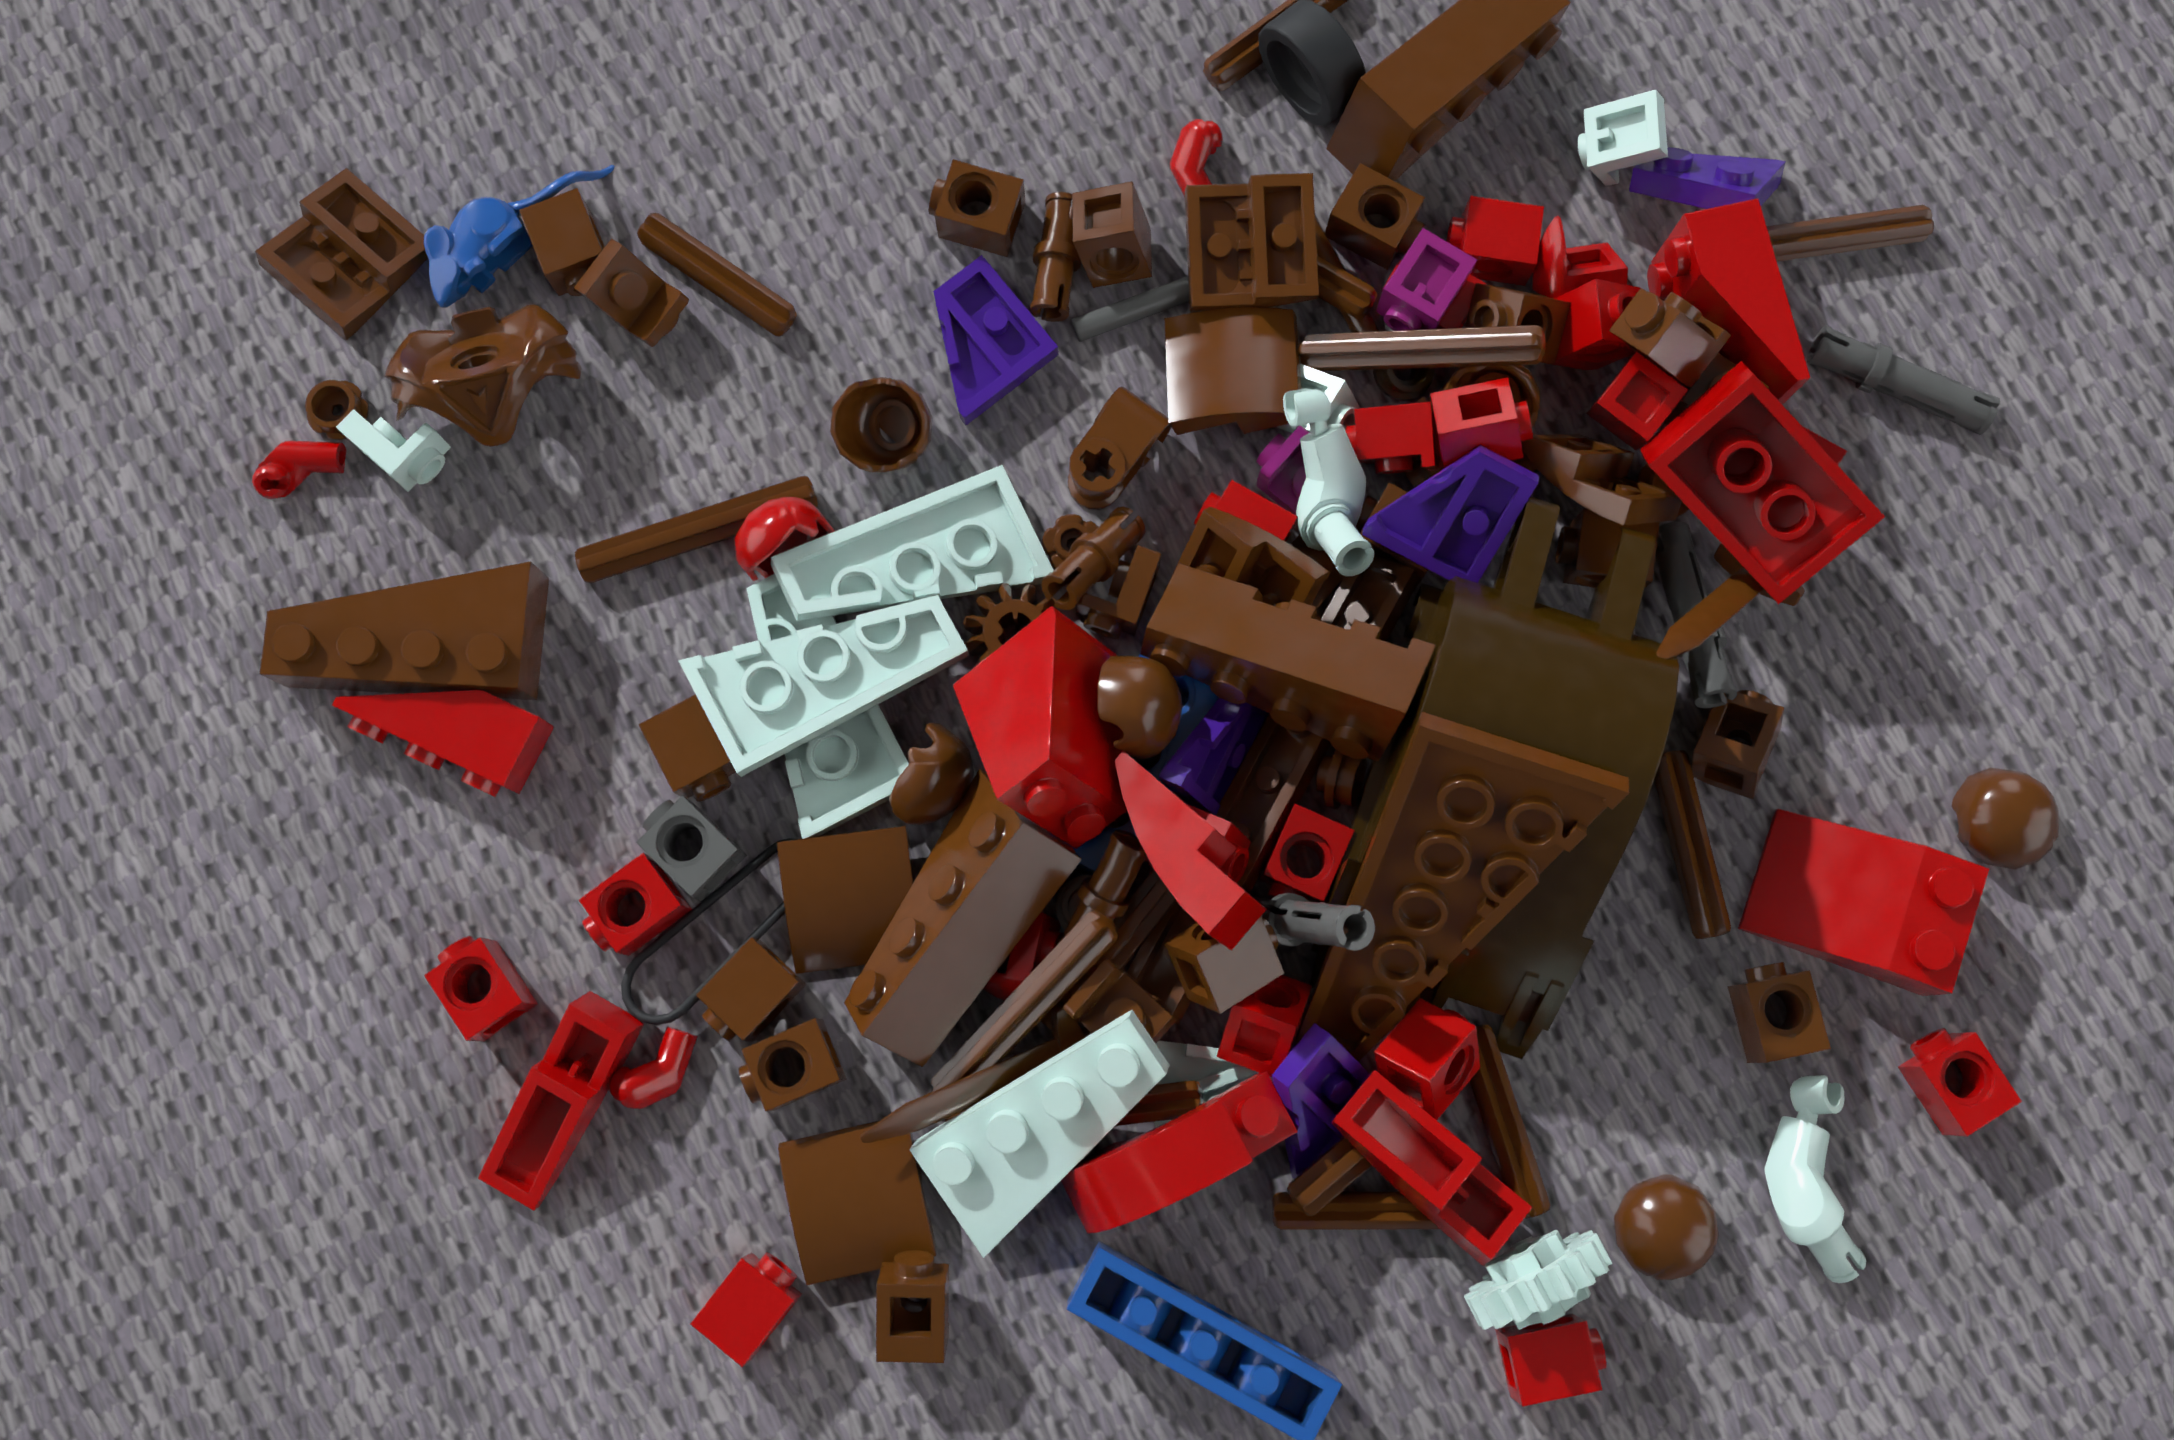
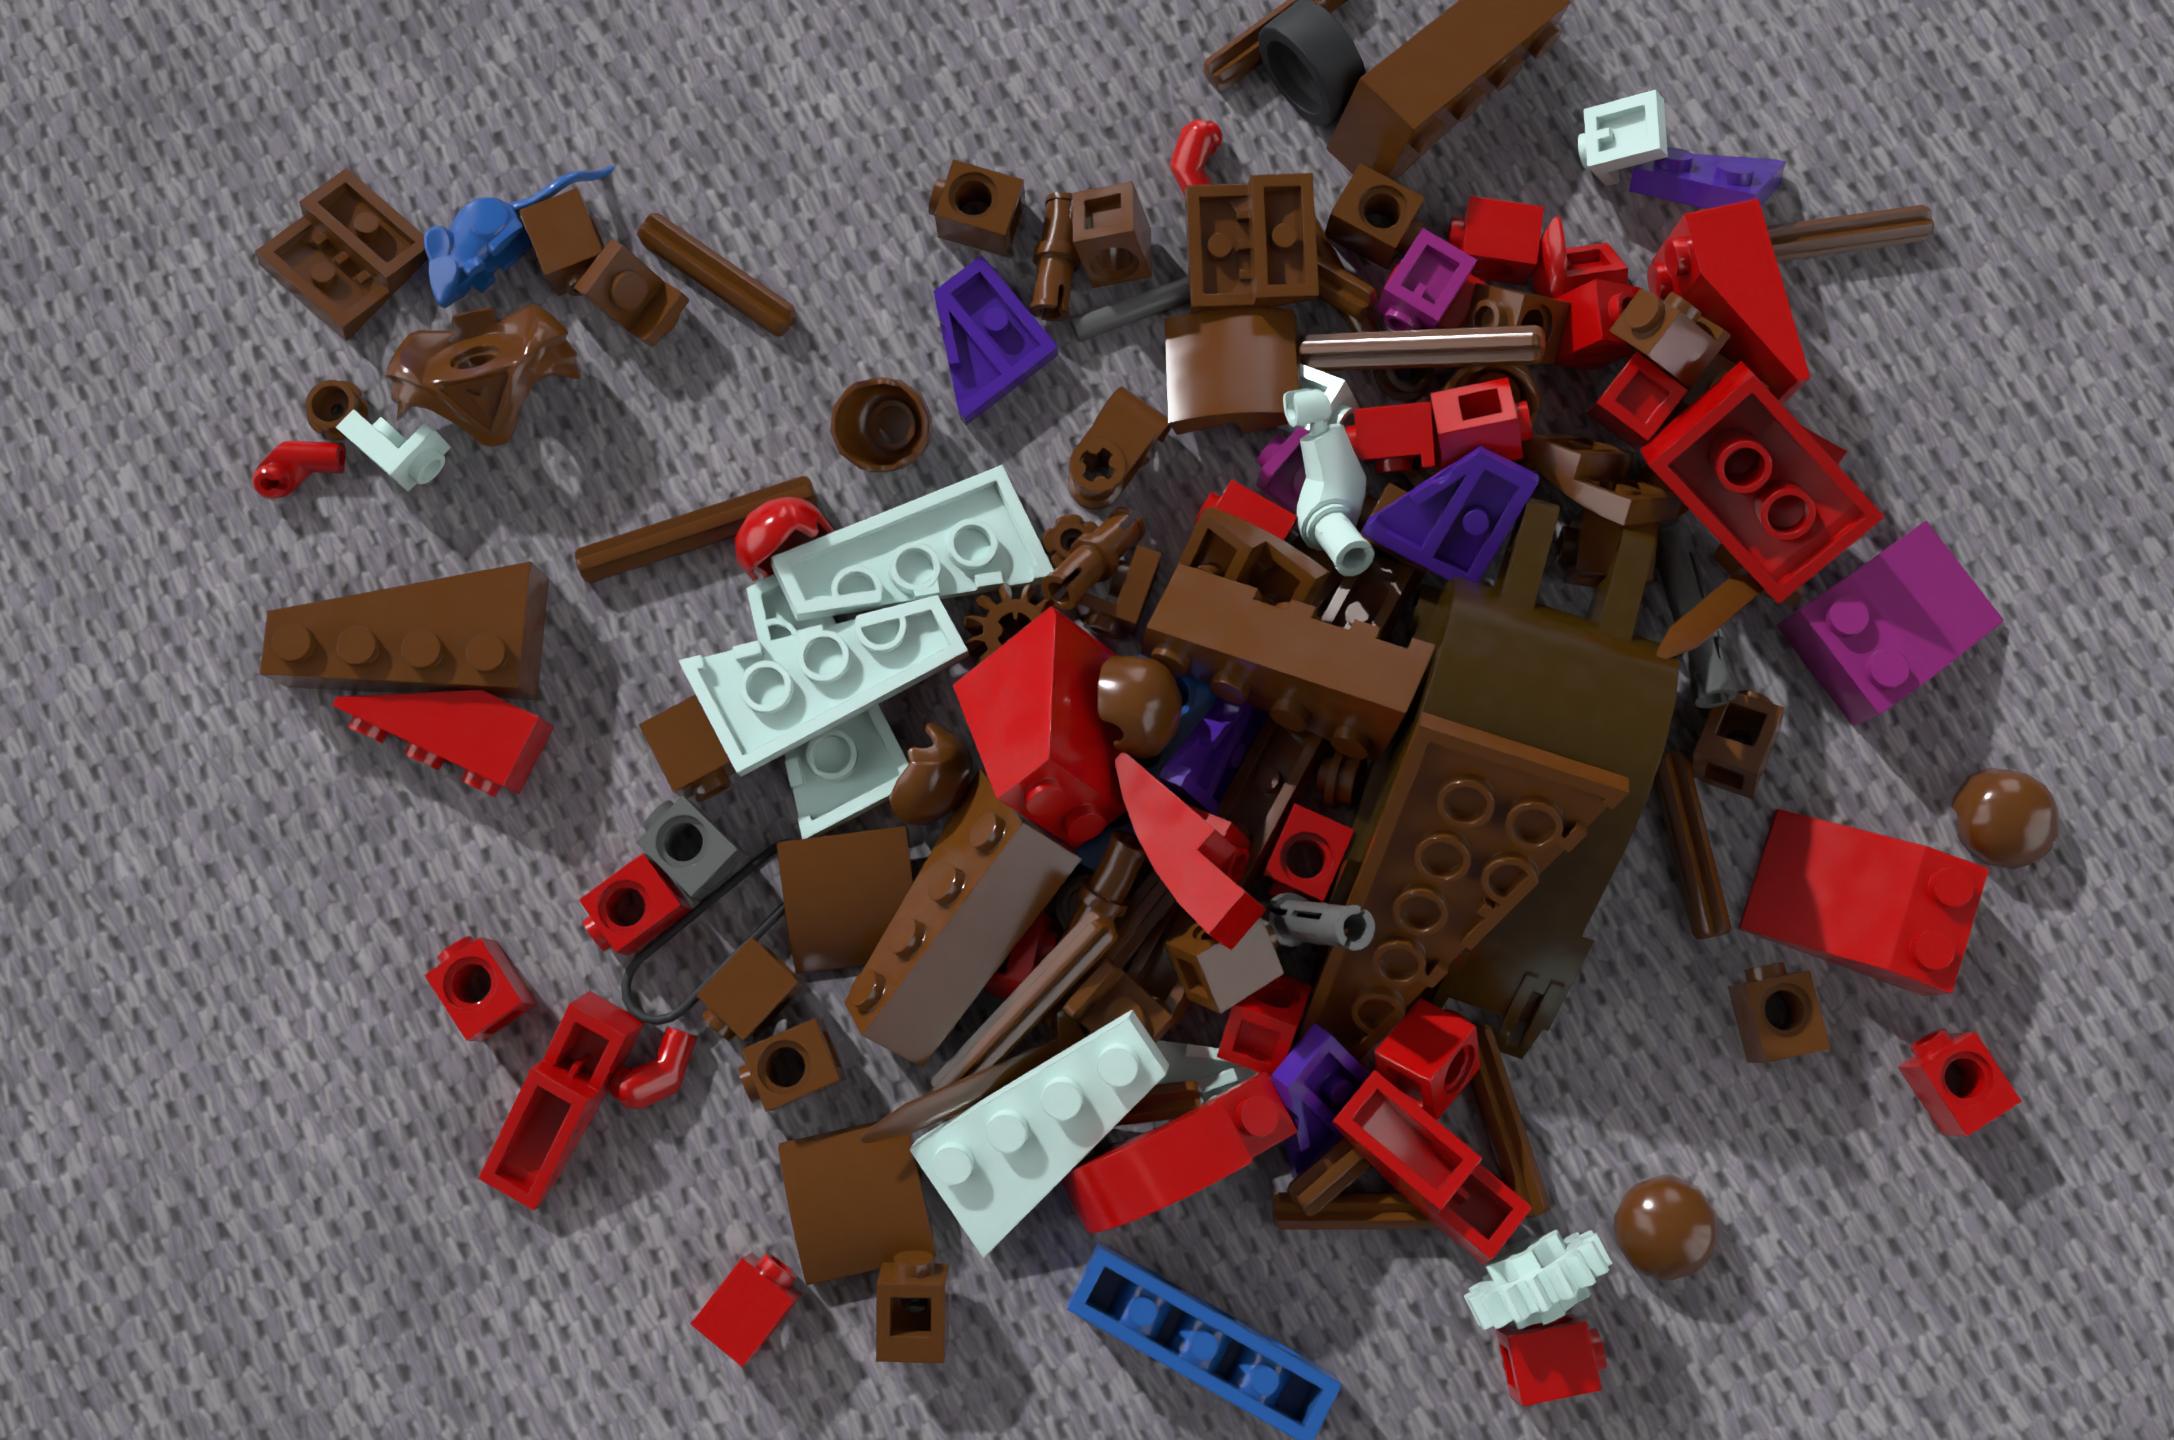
(1797, 1185): light aqua arm -> none
(1882, 371): dark grey pin -> none
(1890, 624): none -> magenta slope

